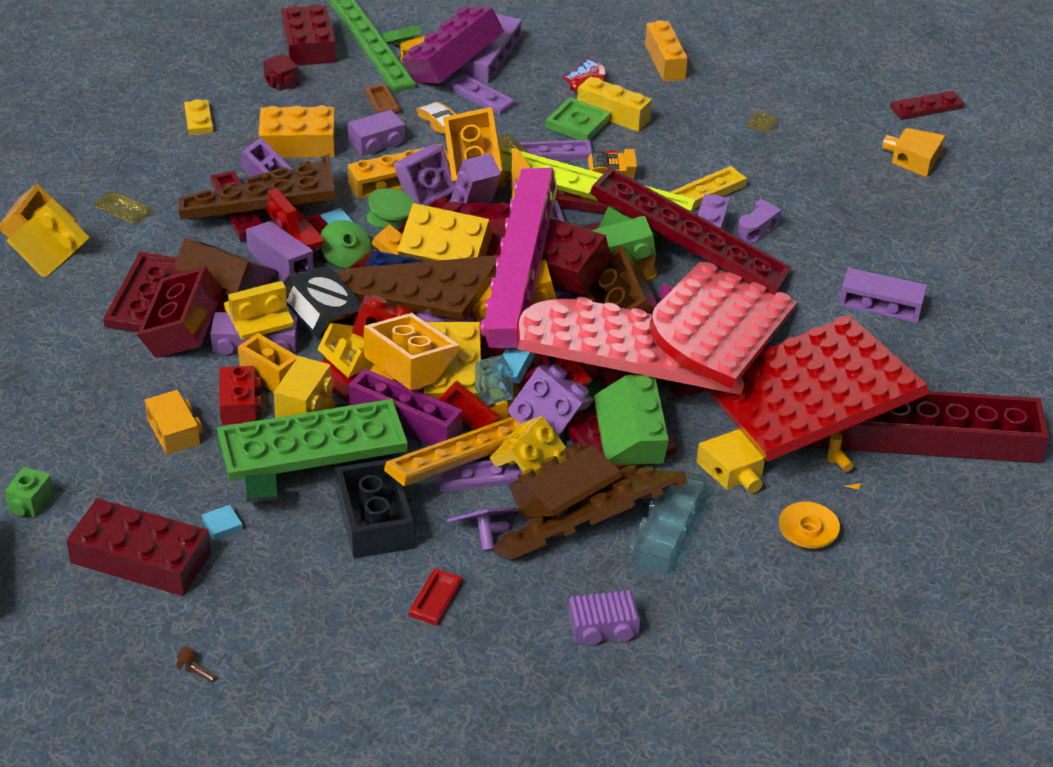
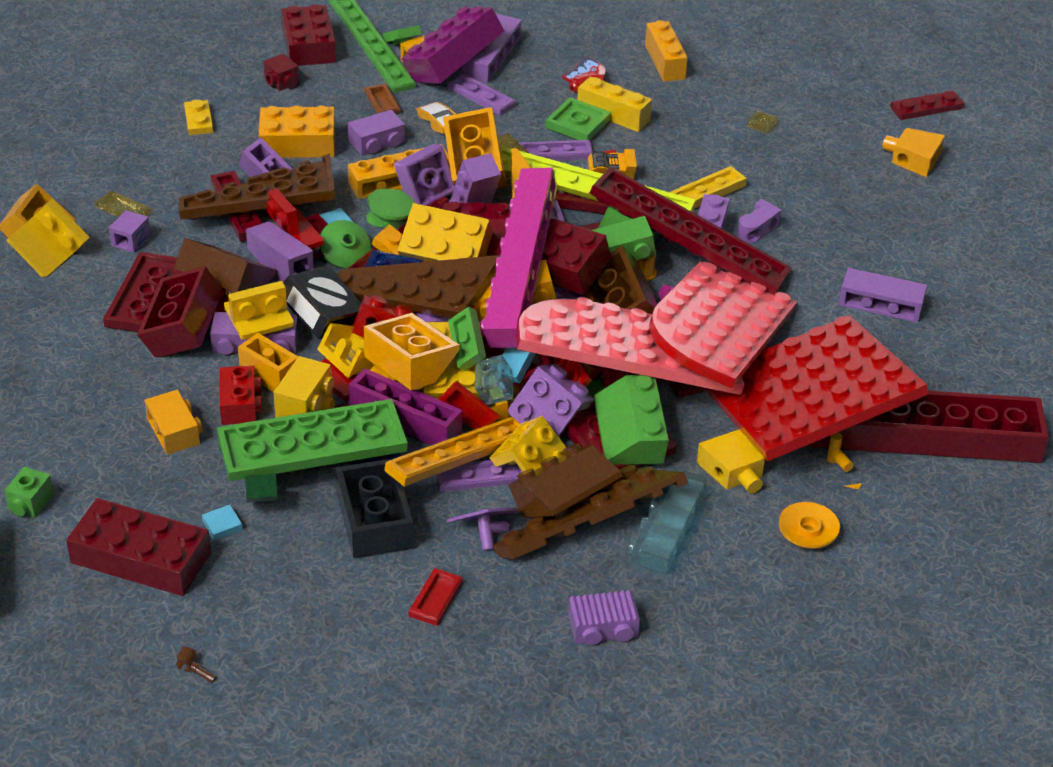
(129, 231): none -> medium lavender brick
(467, 333): none -> bright green plate

